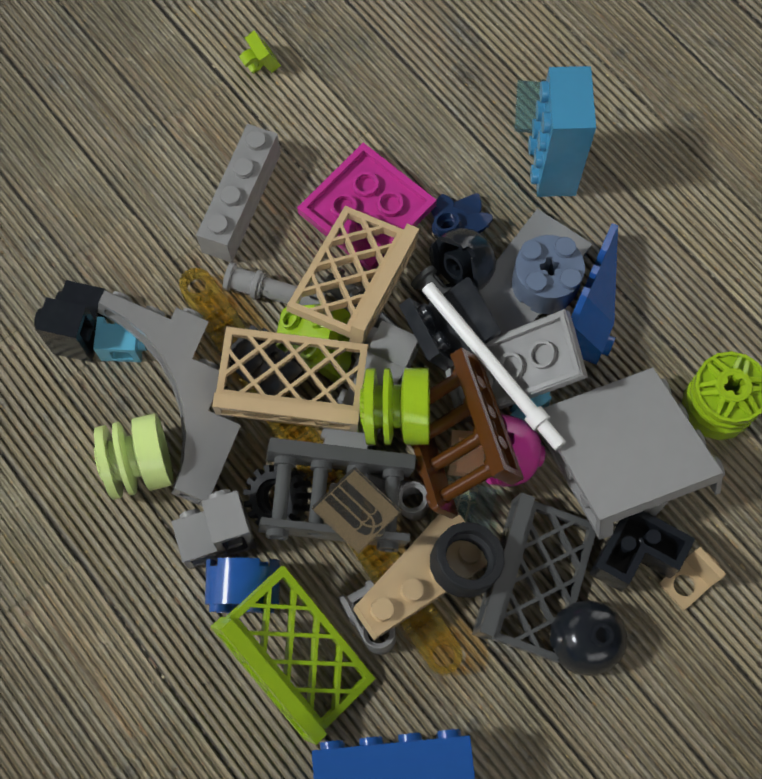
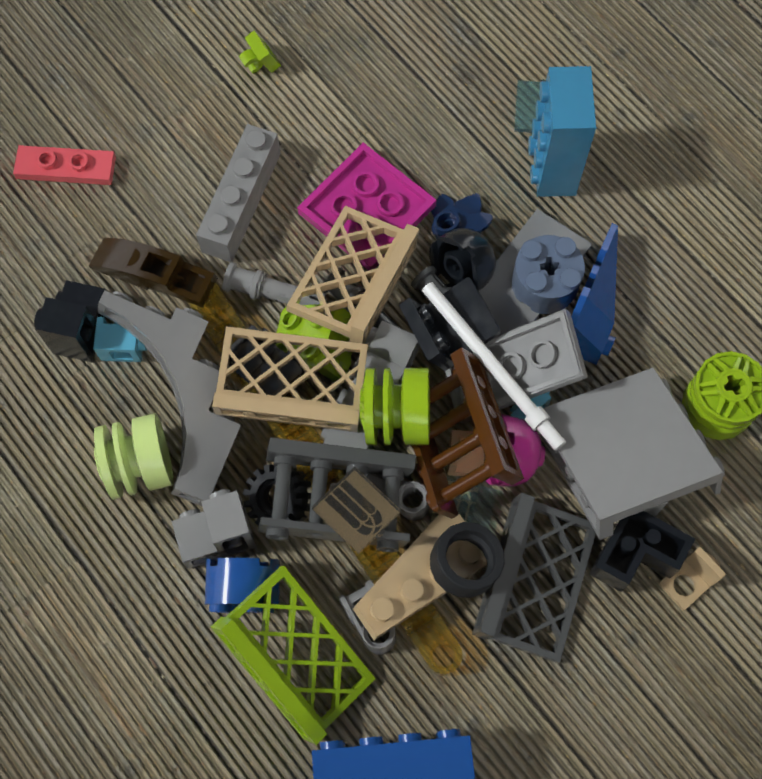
(64, 165): none -> coral plate
(153, 268): none -> dark brown slope
(588, 637): black cylinder -> none

